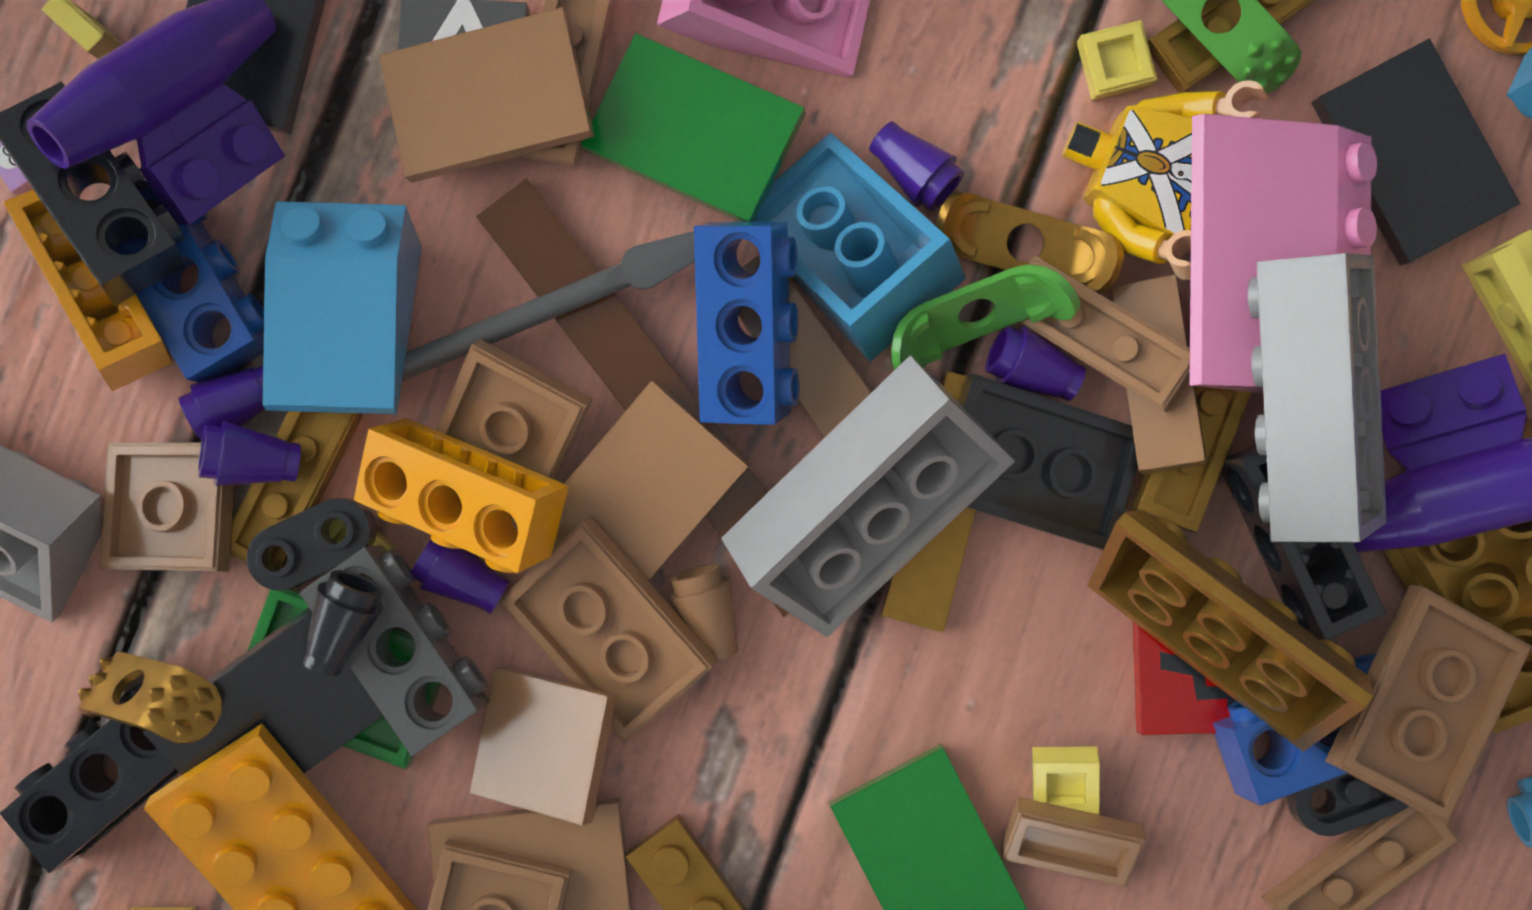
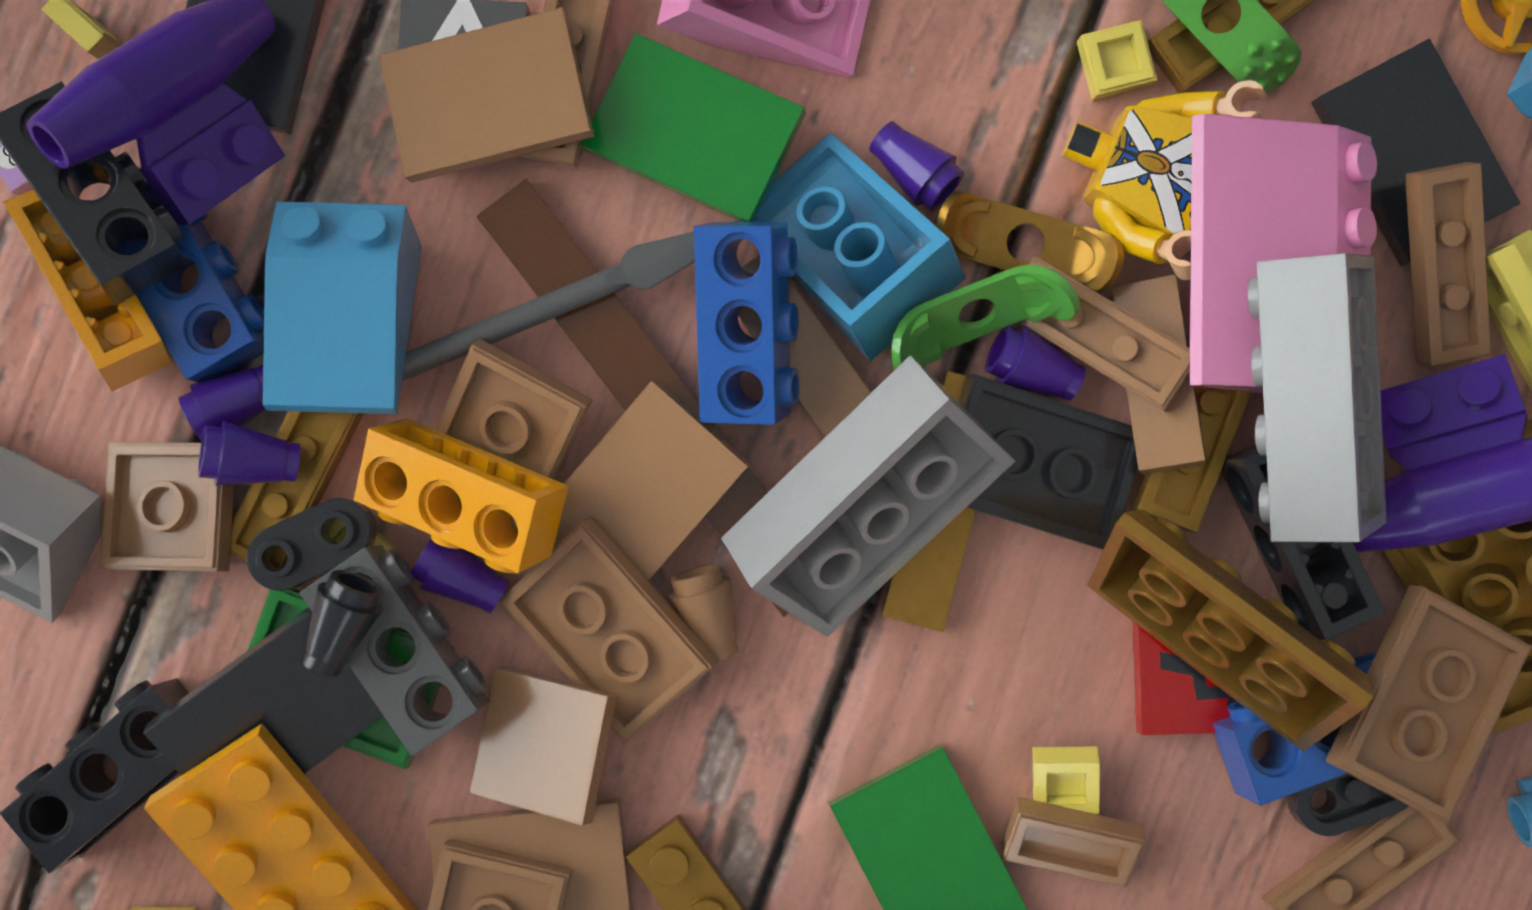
(168, 704): pearl gold piece -> none
(1448, 263): none -> medium nougat plate

